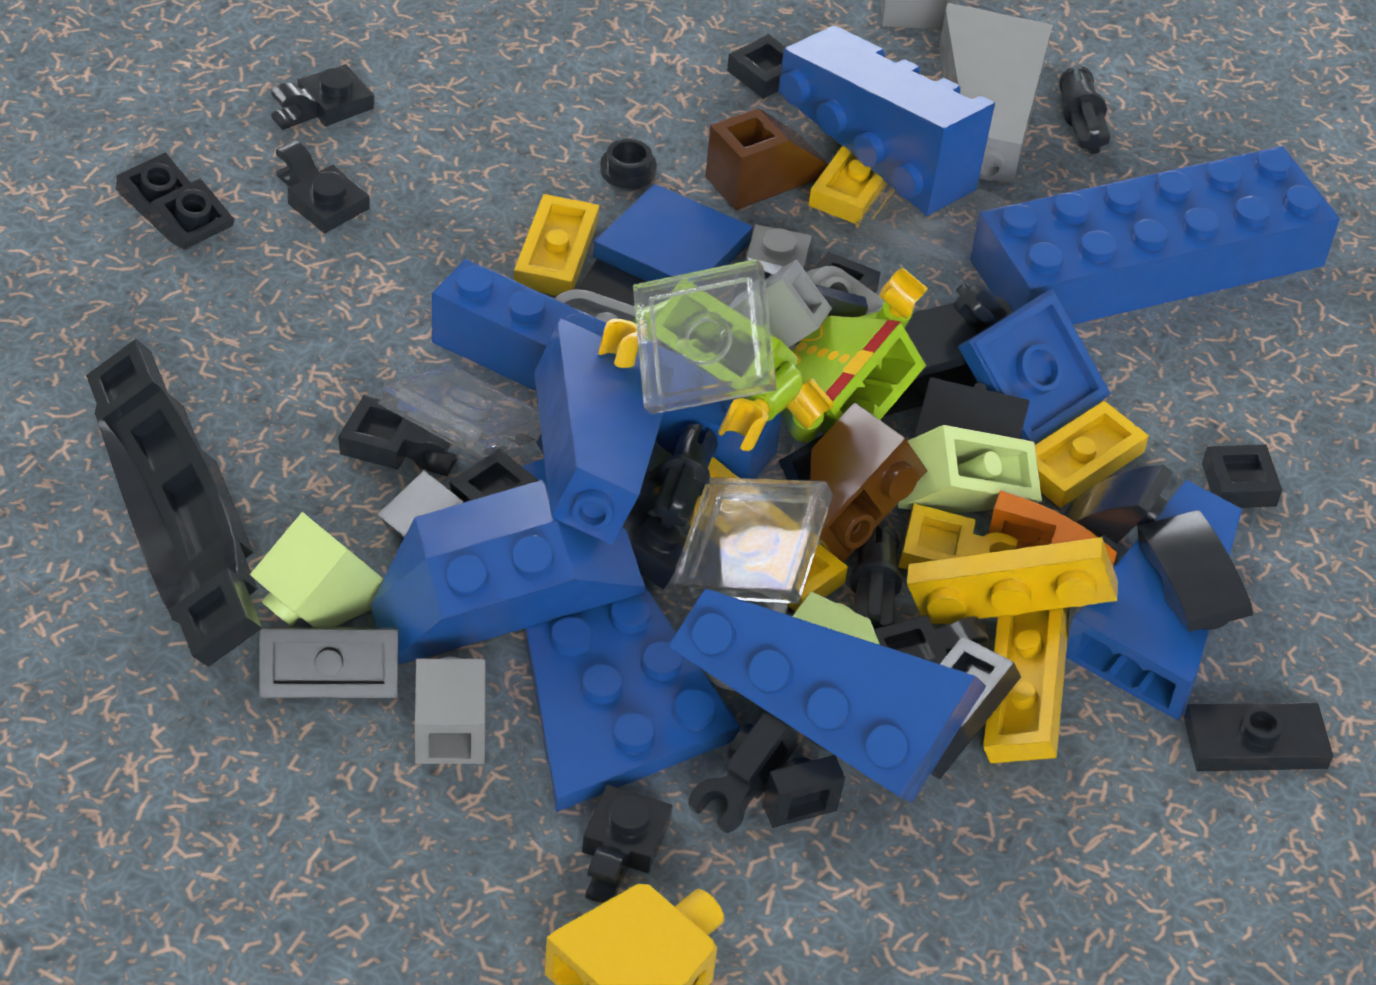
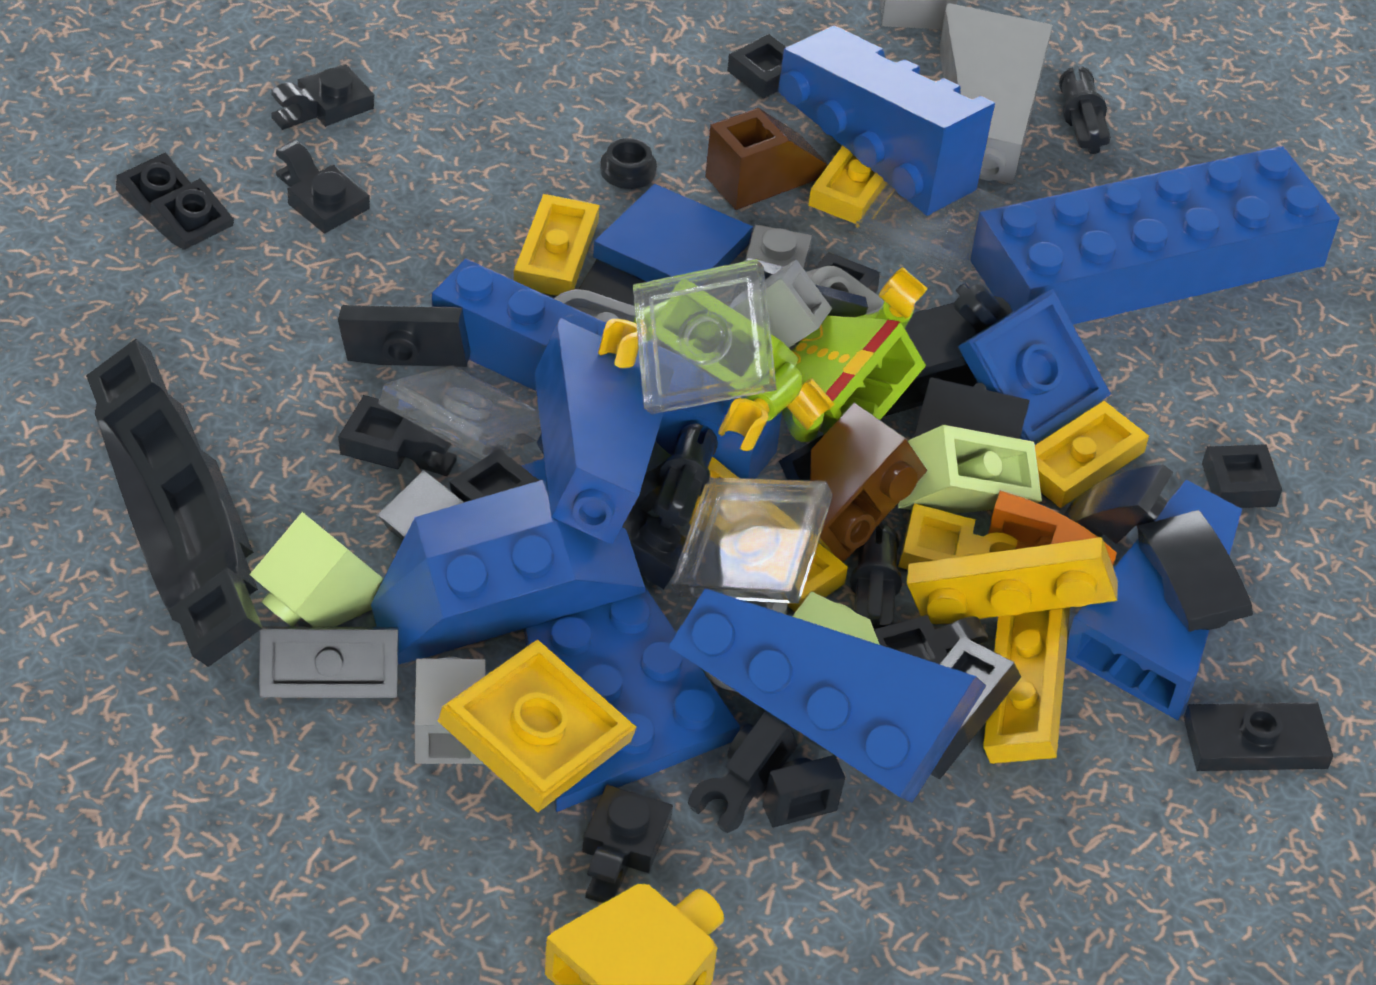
(404, 335): none -> black plate
(537, 725): none -> yellow tile

